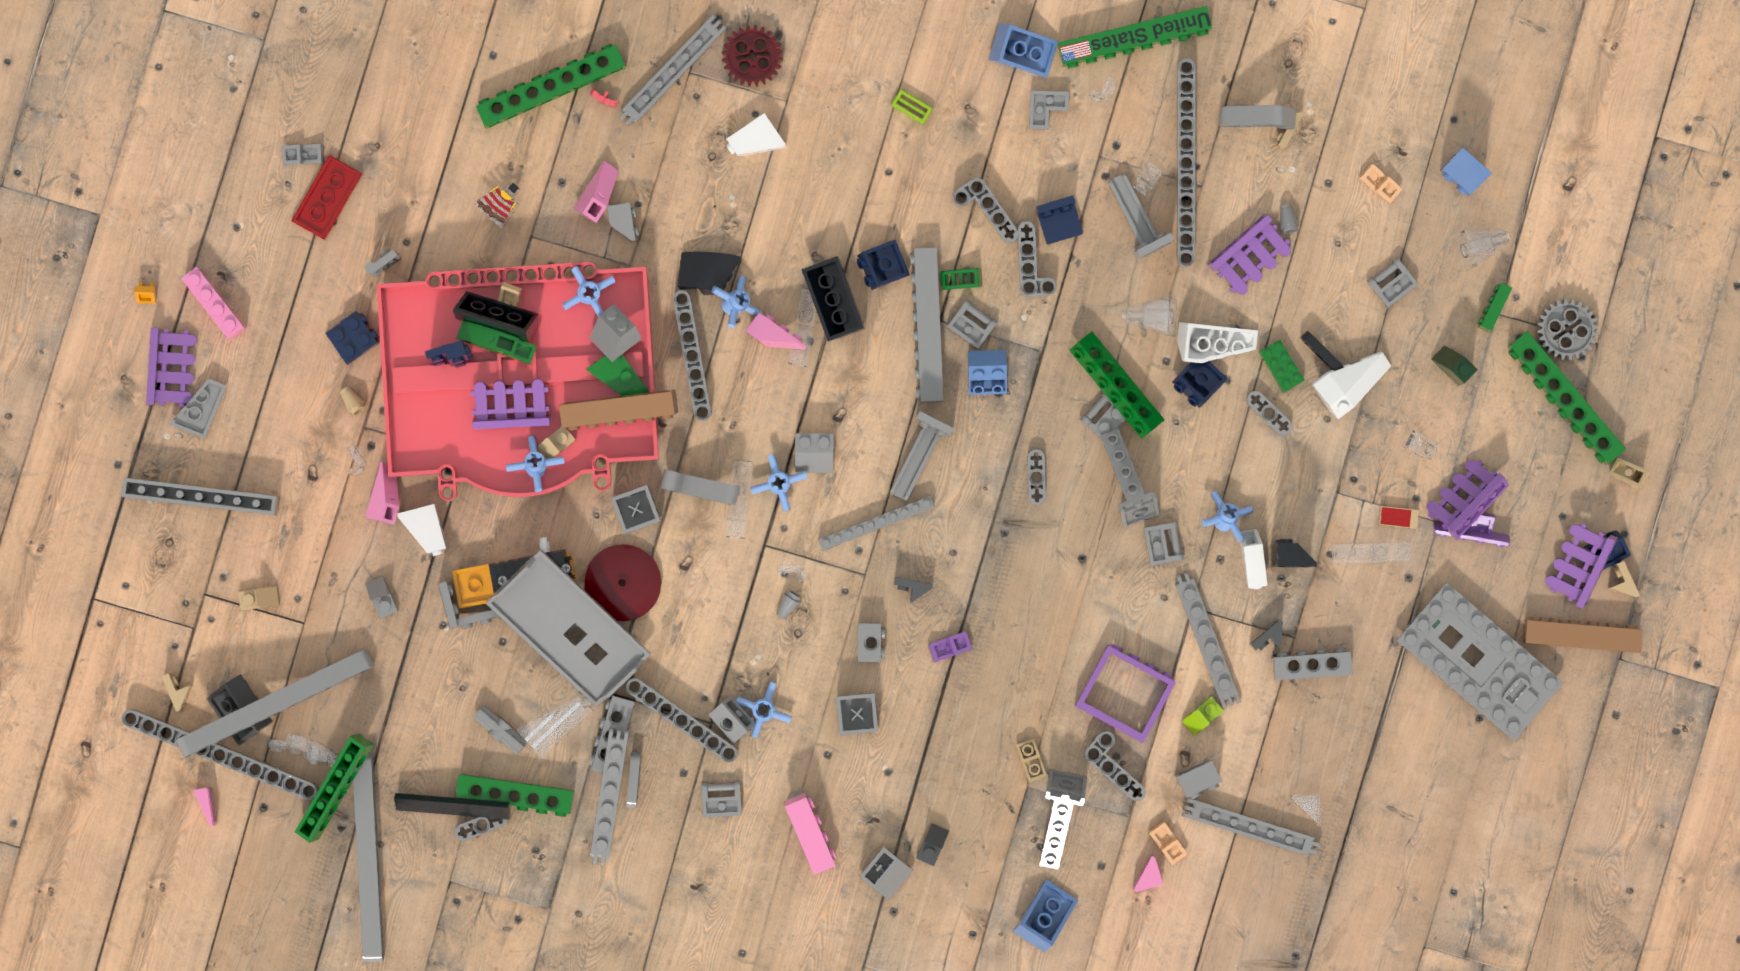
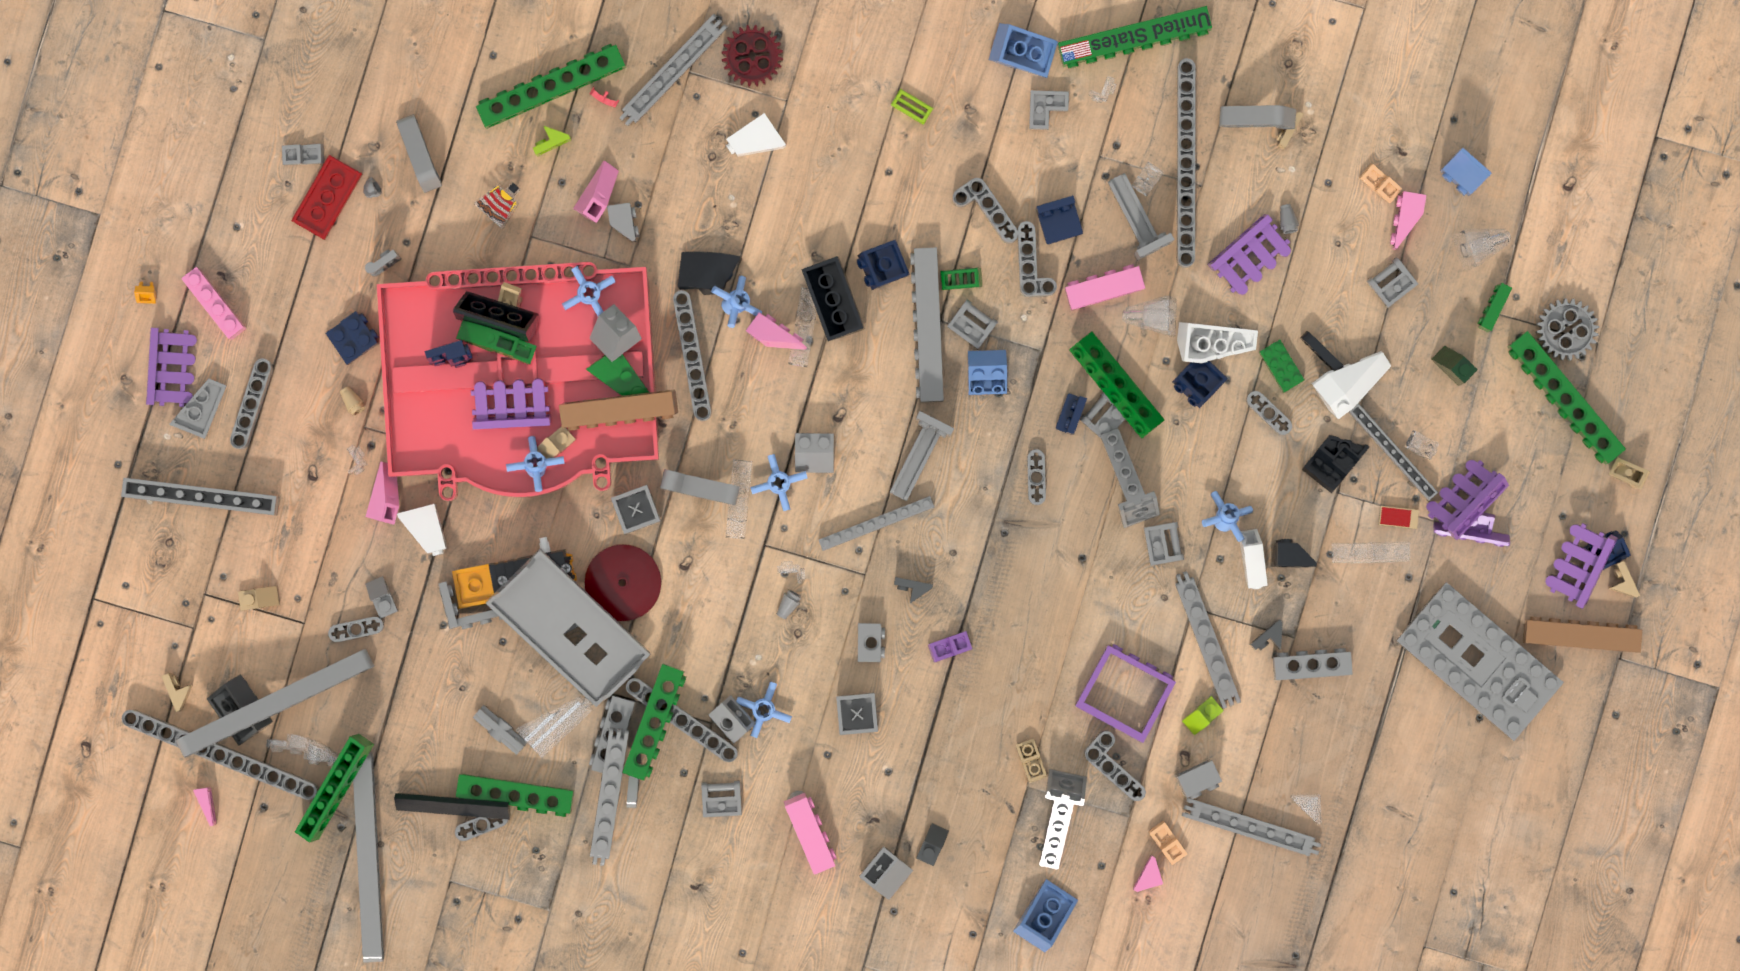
(249, 394): none -> light grey beam
(371, 187): none -> light grey piece
(371, 631): none -> light grey beam
(418, 153): none -> light grey beam
(556, 139): none -> lime slope
(632, 766): none -> green brick
(1071, 414): none -> dark blue bracket
(1104, 288): none -> bright pink brick
(1334, 461): none -> black slope
(1393, 452): none -> light grey piece
(1410, 211): none -> bright pink slope

